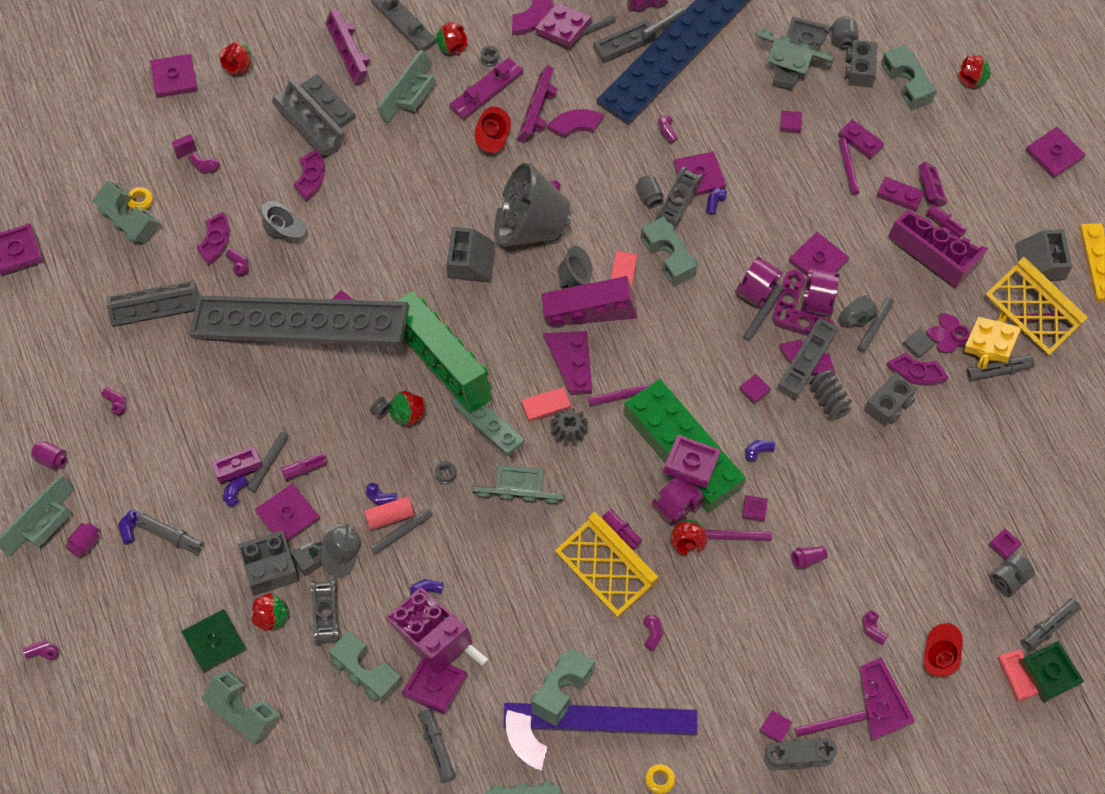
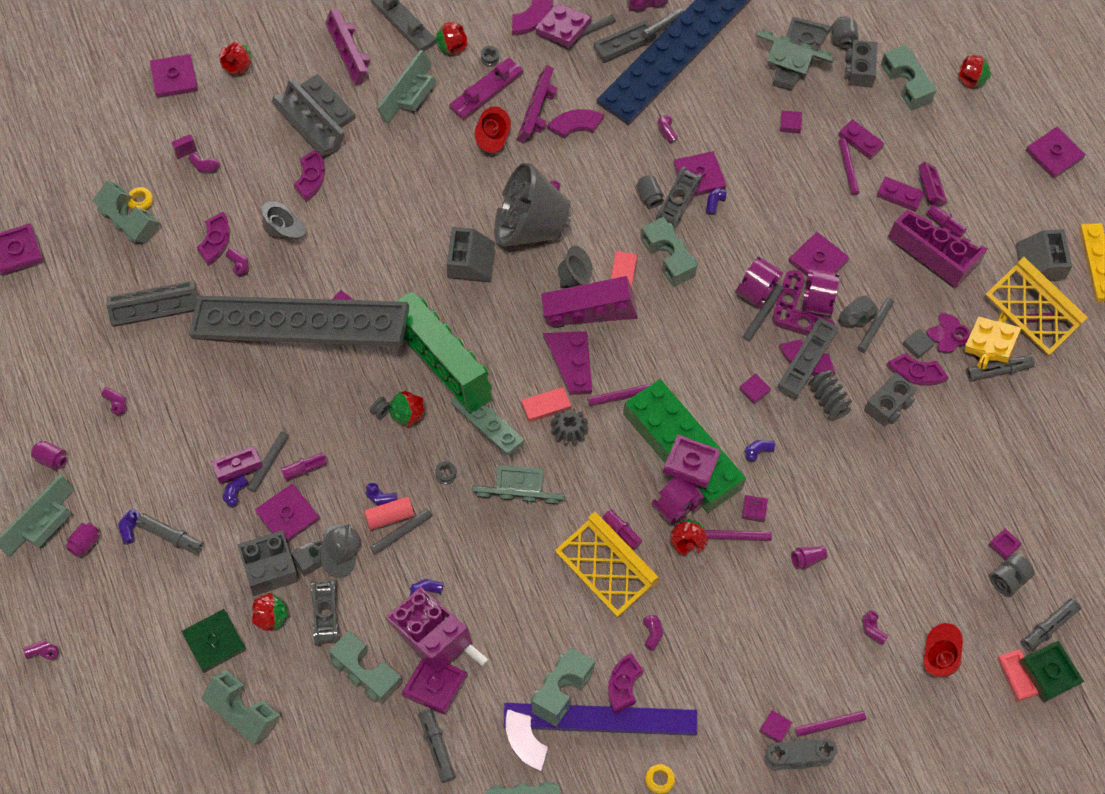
(621, 683): none -> magenta tile
(883, 701): magenta wing -> none

